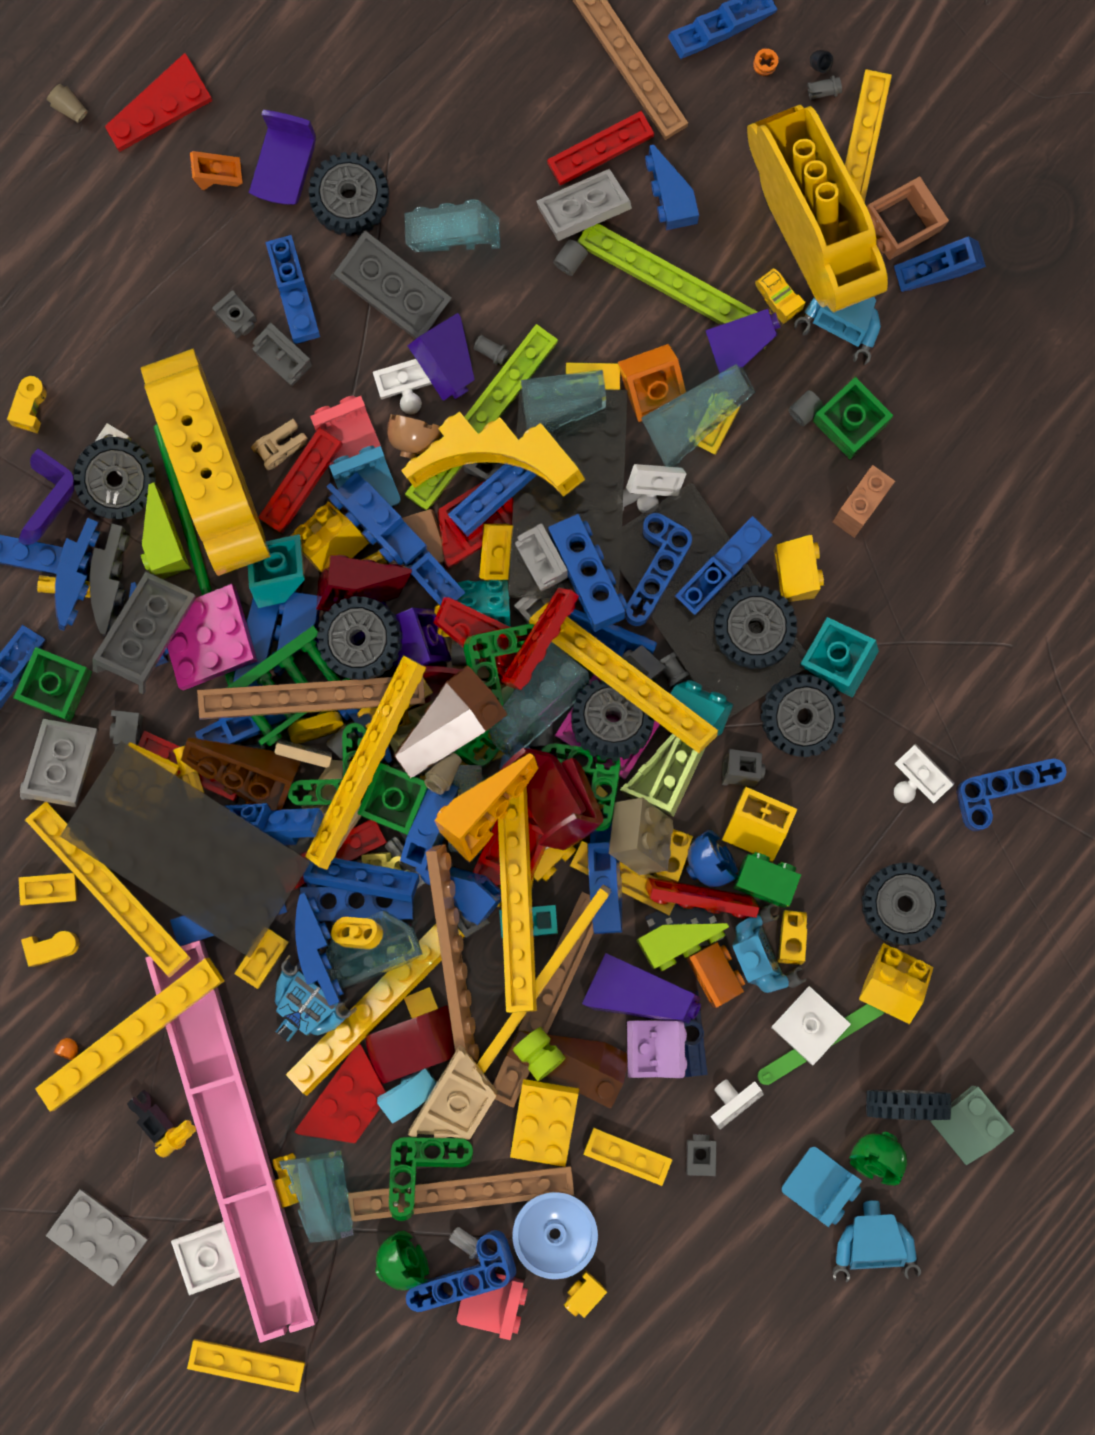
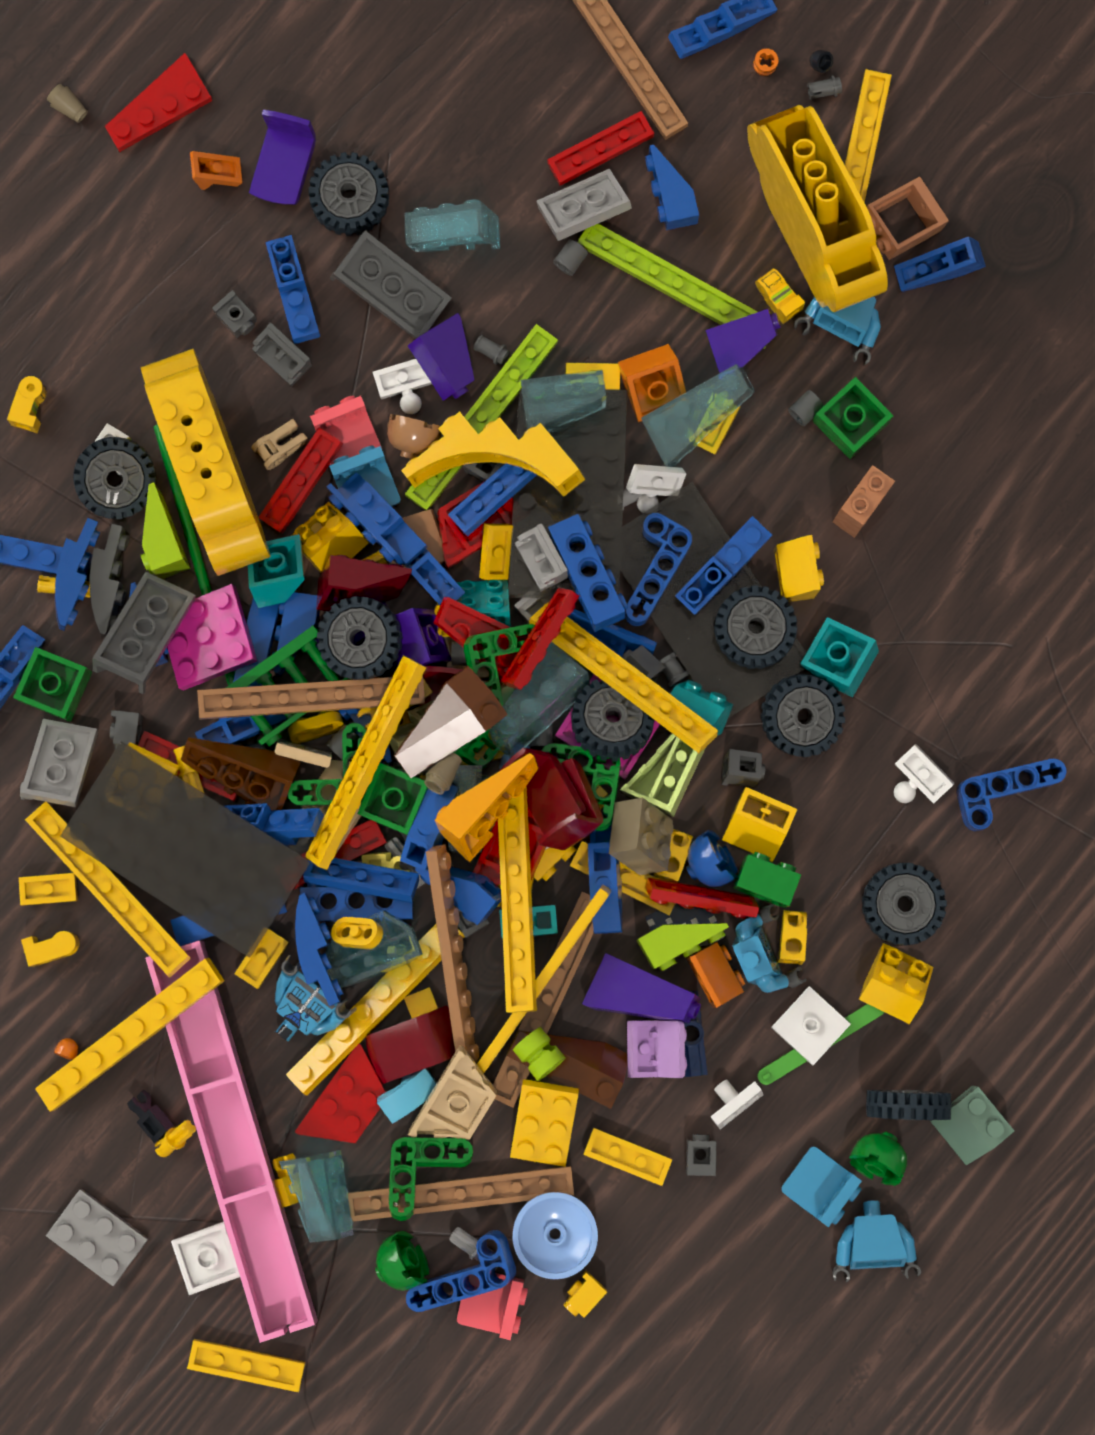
(54, 501): dark purple piece -> none

